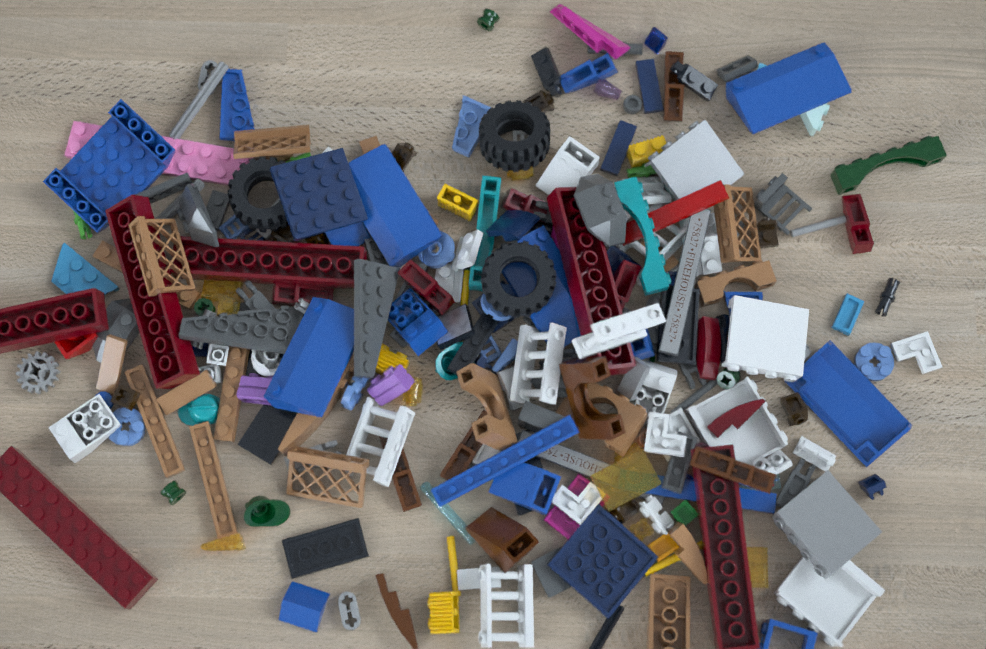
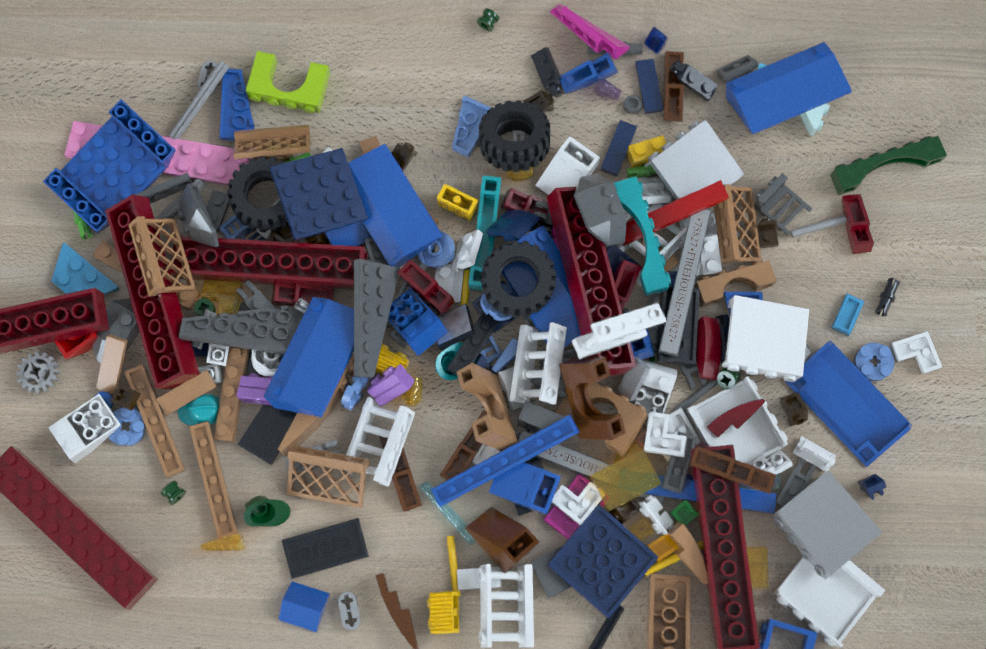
(307, 97): none -> lime arch

